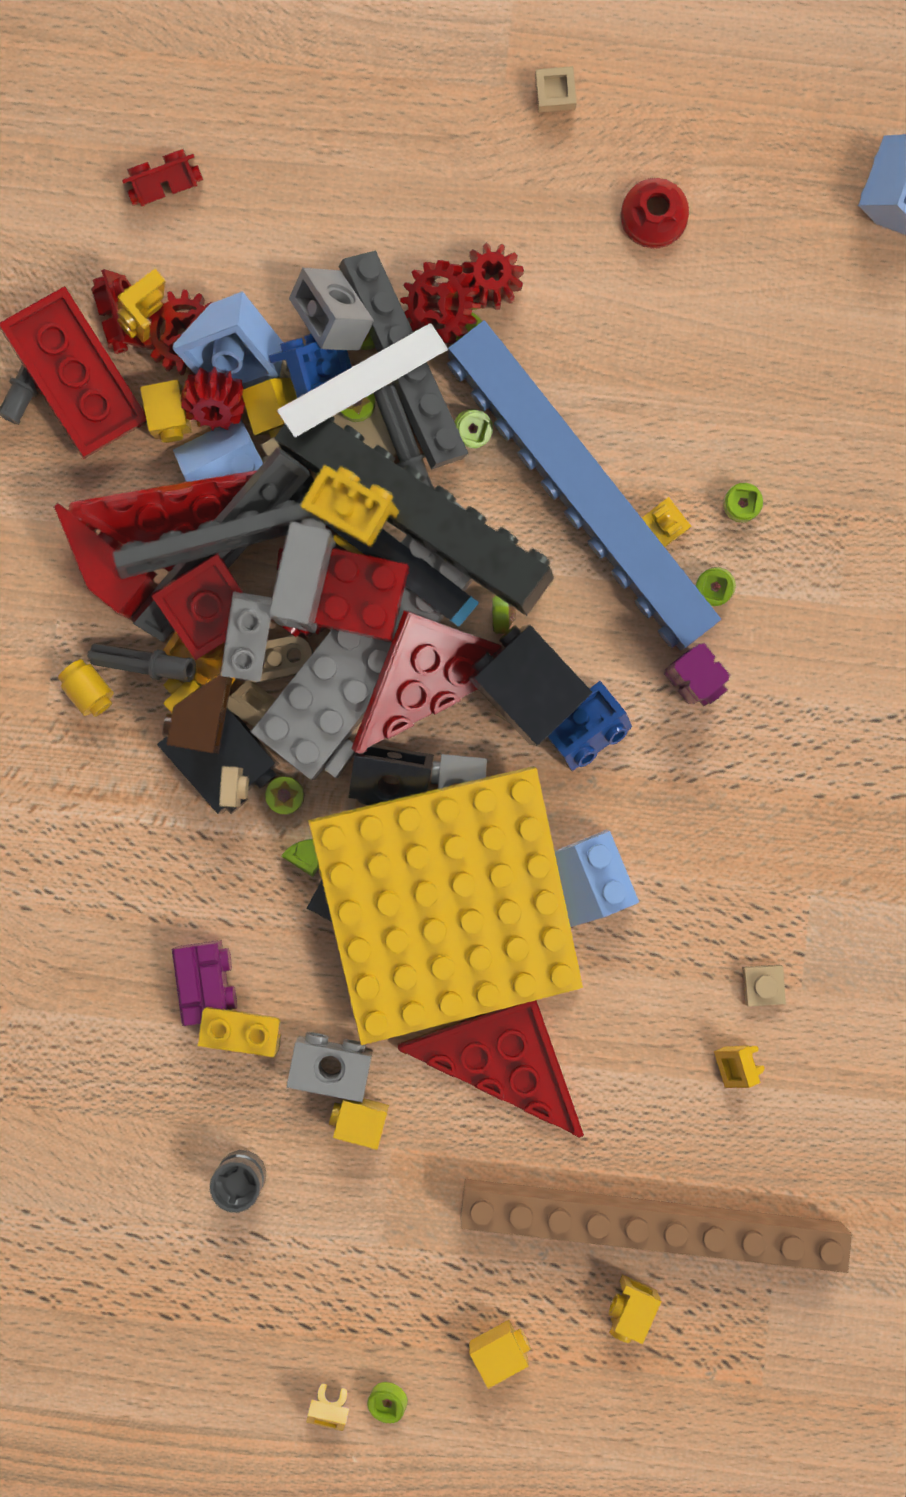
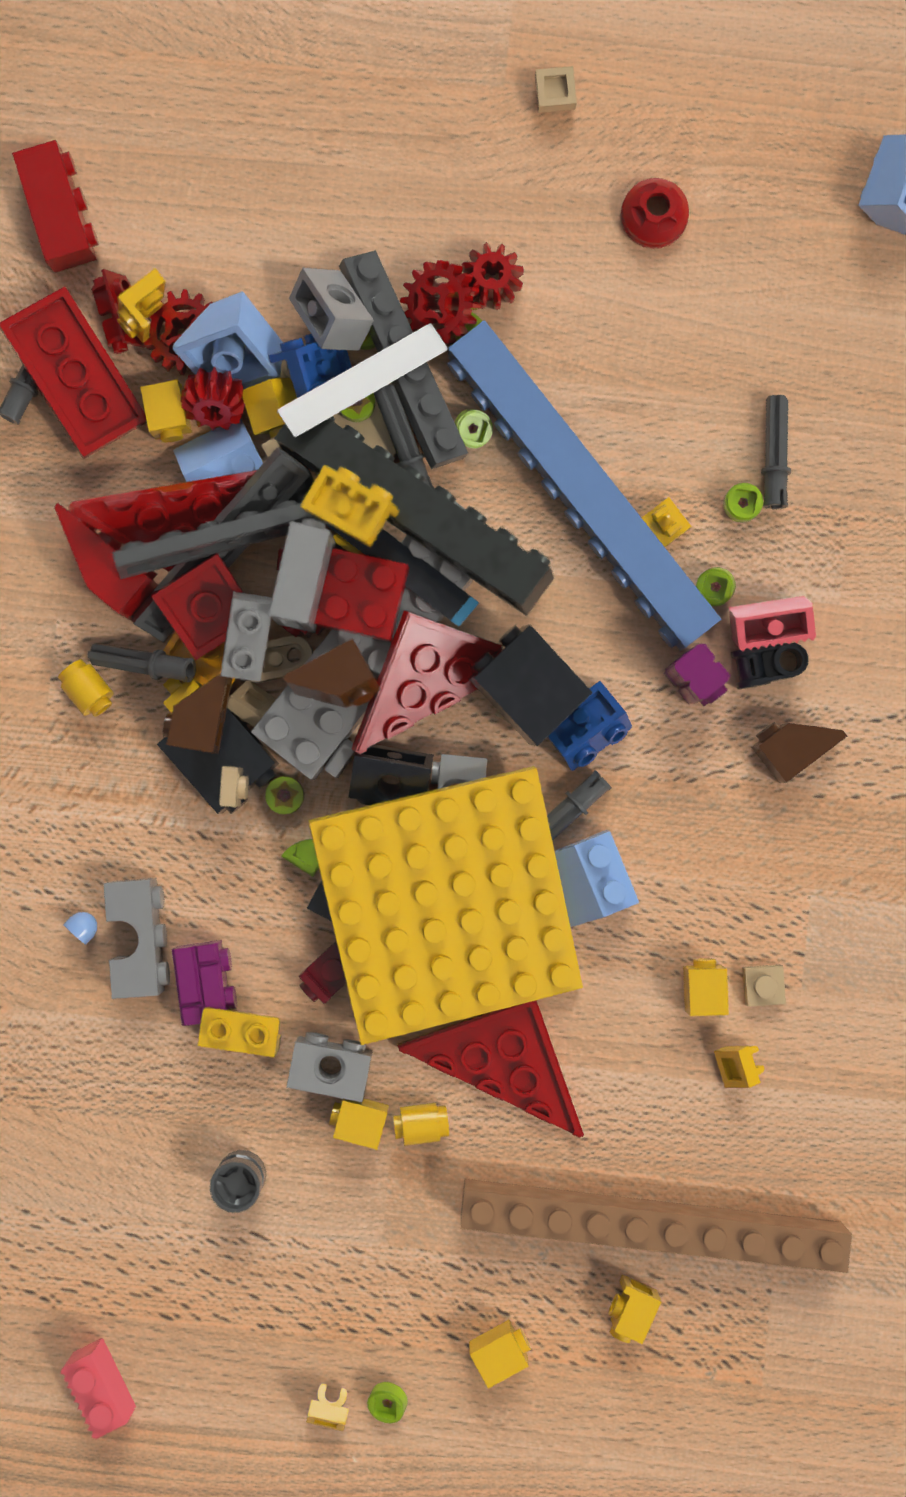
(56, 205): none -> red brick
(82, 926): none -> light blue hinge
(98, 1388): none -> coral brick
(139, 905): none -> light grey arch
(148, 181): red hinge -> none
(323, 976): none -> dark red bracket
(335, 677): none -> reddish brown slope
(421, 1123): none -> yellow brick
(503, 615): lime tile -> none
(576, 803): none -> dark grey axle
(705, 988): none -> yellow brick
(766, 665): none -> black piece
(772, 622): none -> coral brick
(776, 453): none -> dark grey axle
(794, 747): none -> reddish brown slope

